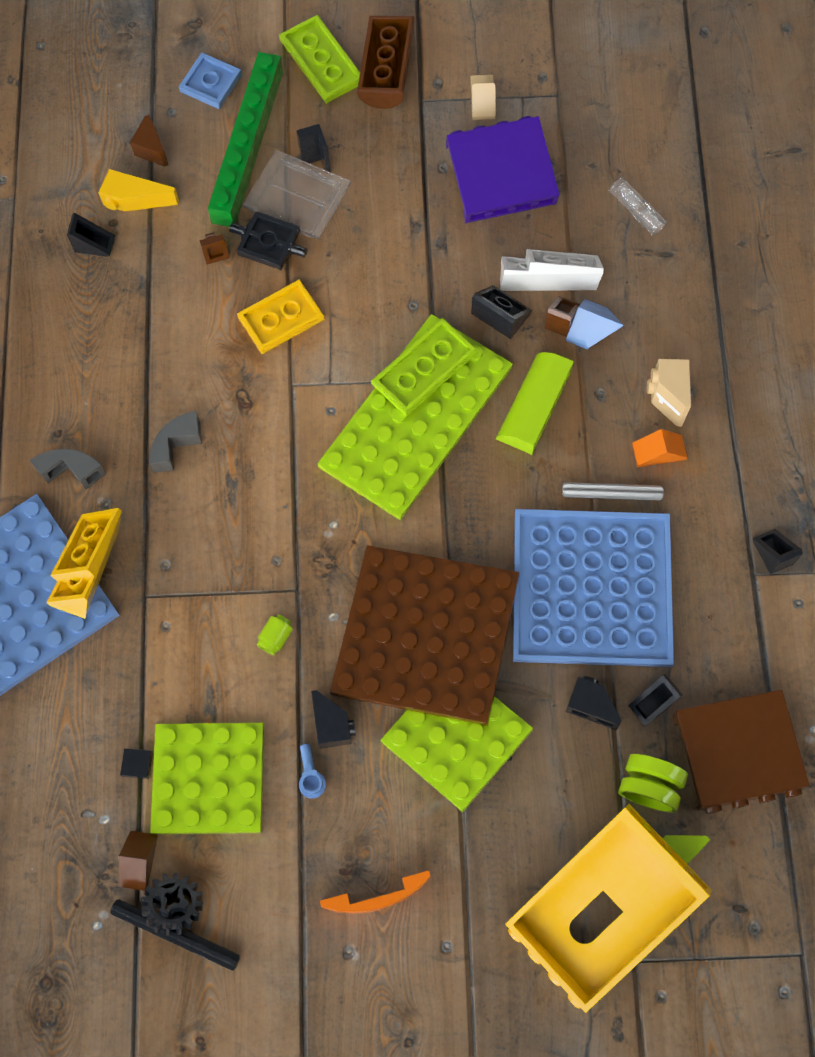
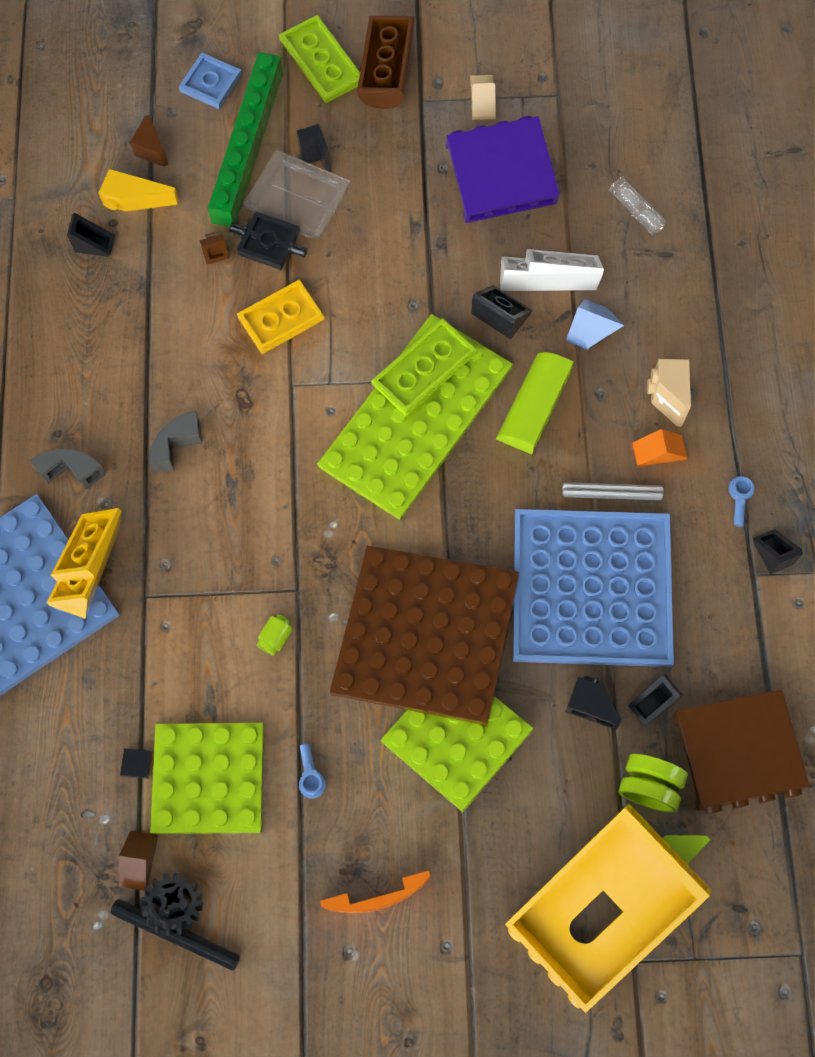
(331, 722): black slope -> none
(561, 315): reddish brown slope -> none
(740, 489): none -> medium blue plate

